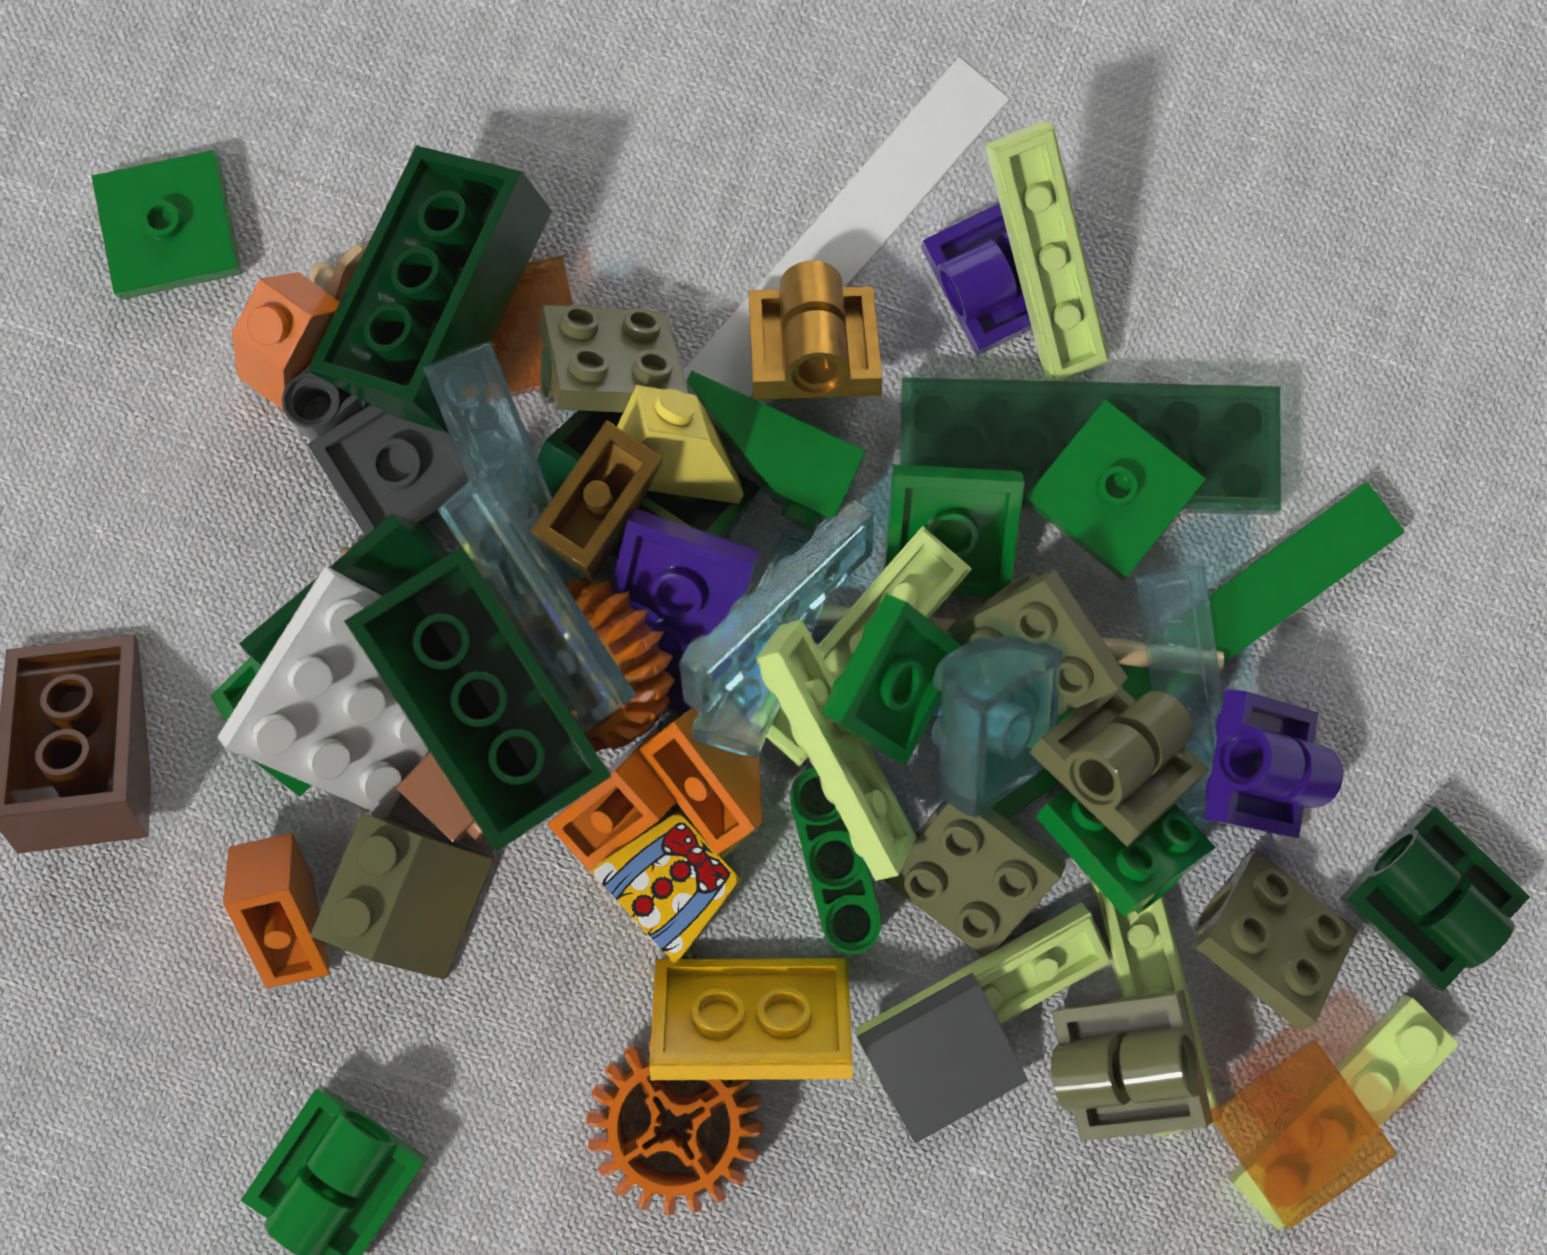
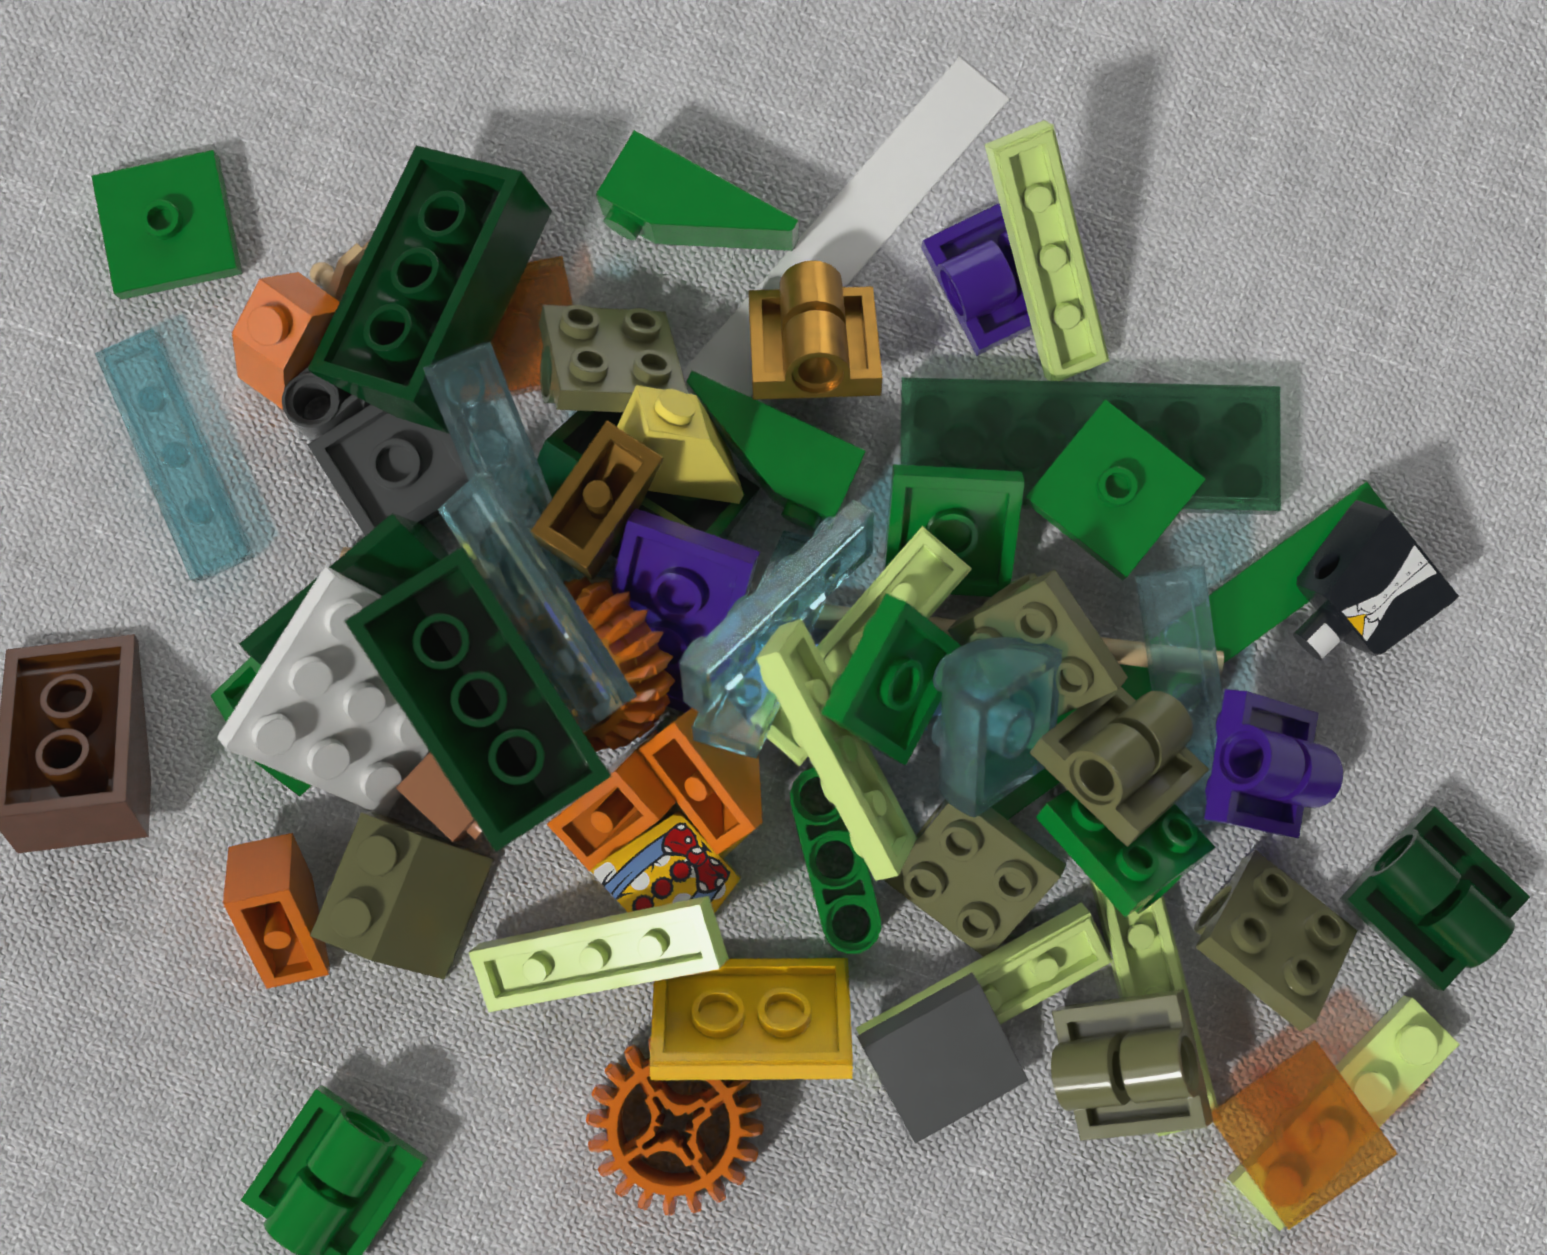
(174, 455): none -> clear light blue tile
(599, 954): none -> yellowish green plate
(683, 204): none -> green slope
(1368, 585): none -> black torso

